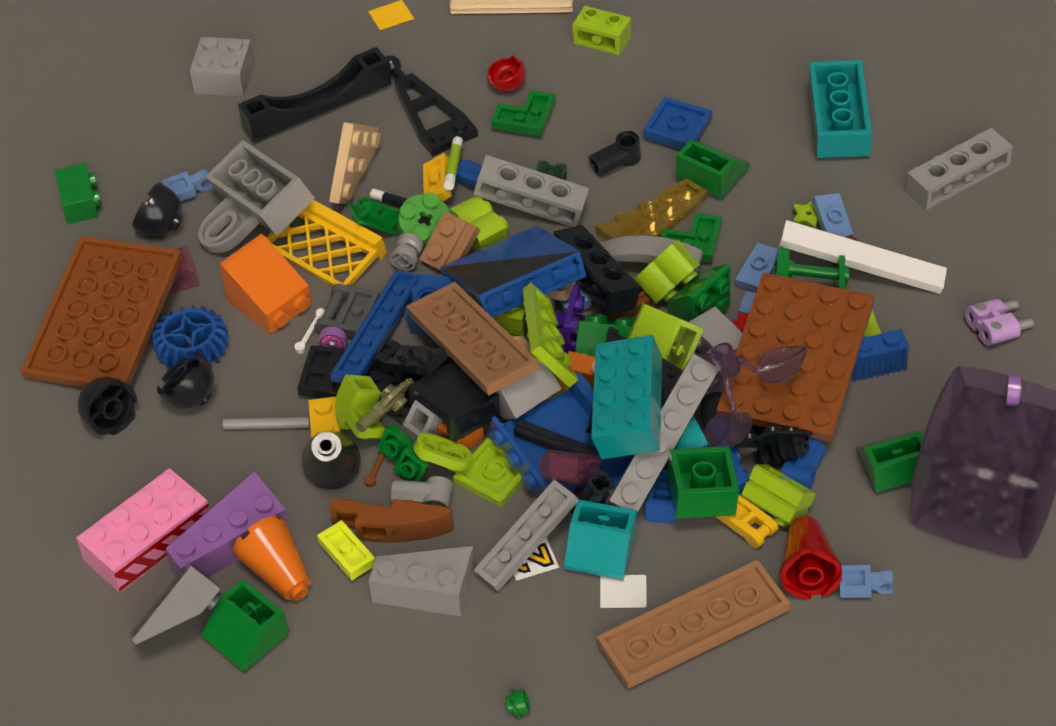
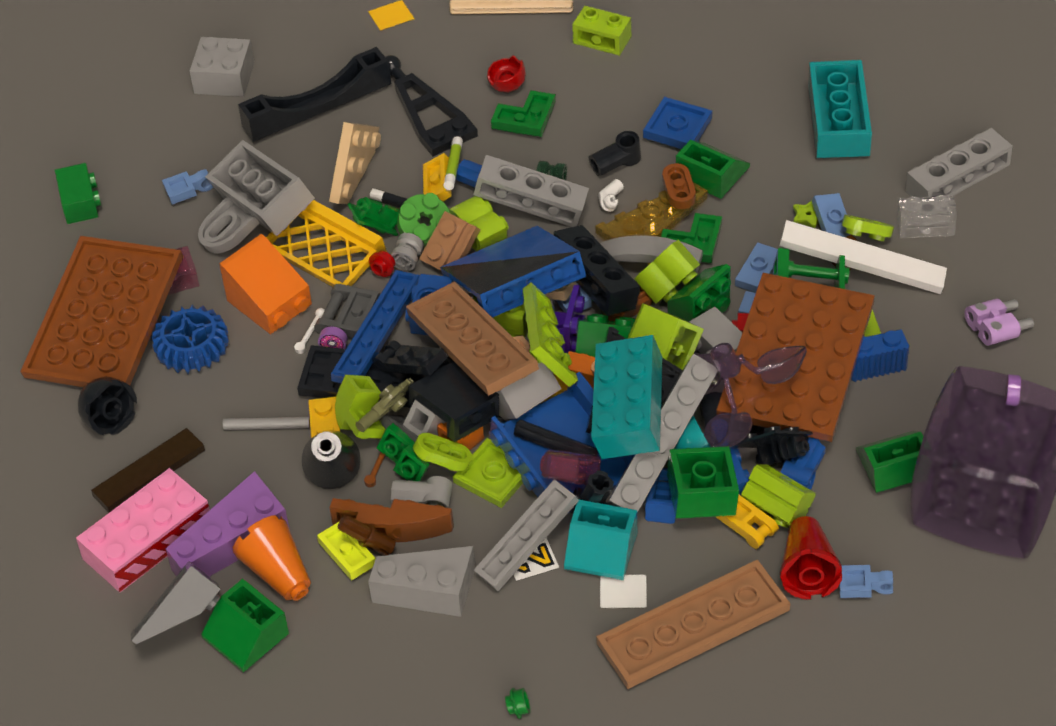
(137, 475): none -> dark brown tile
(159, 212): black cylinder -> none
(188, 382): black cylinder -> none
(367, 535): none -> reddish brown axle
(382, 263): none -> red plate
(607, 195): none -> white arm
(678, 186): none -> dark orange plate
(876, 229): none -> lime plate
(926, 216): none -> clear brick

